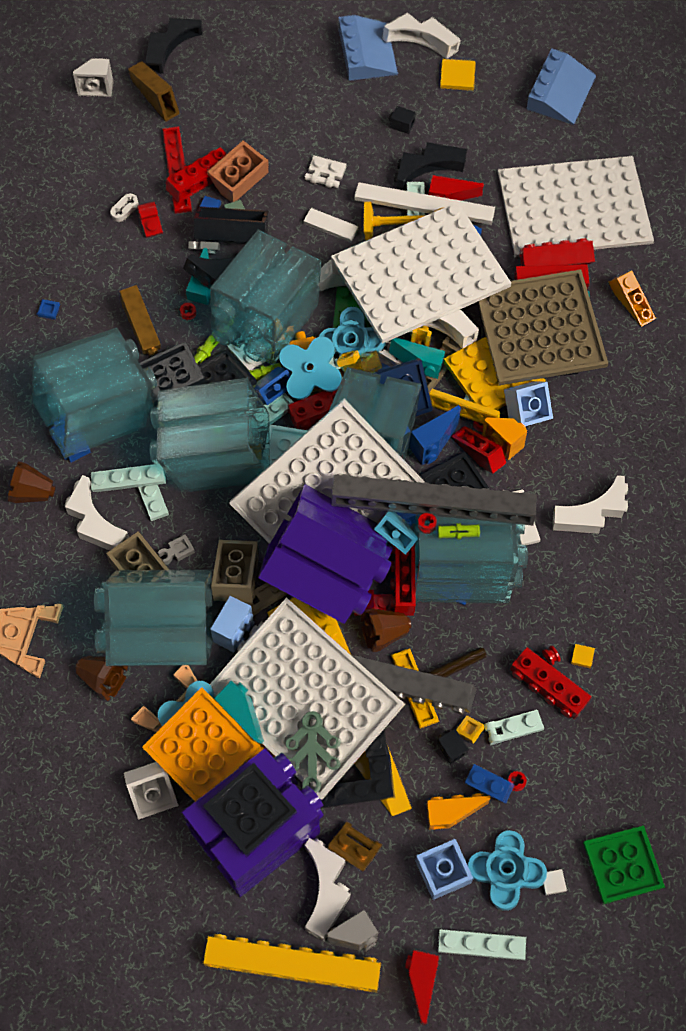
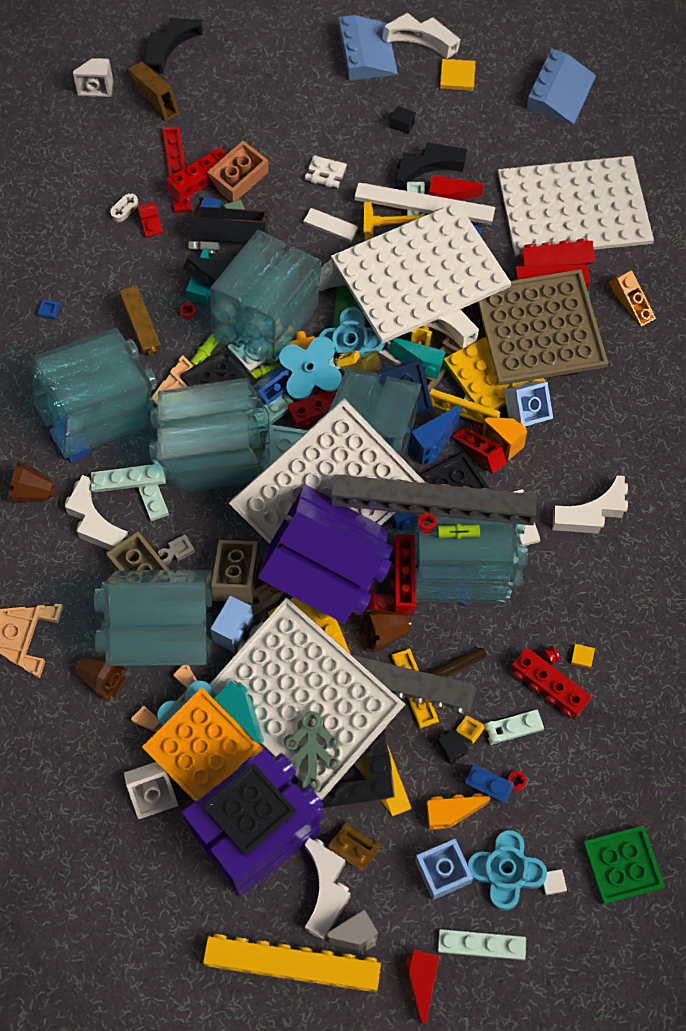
(174, 369): black plate -> none
(397, 531): medium azure slope -> none

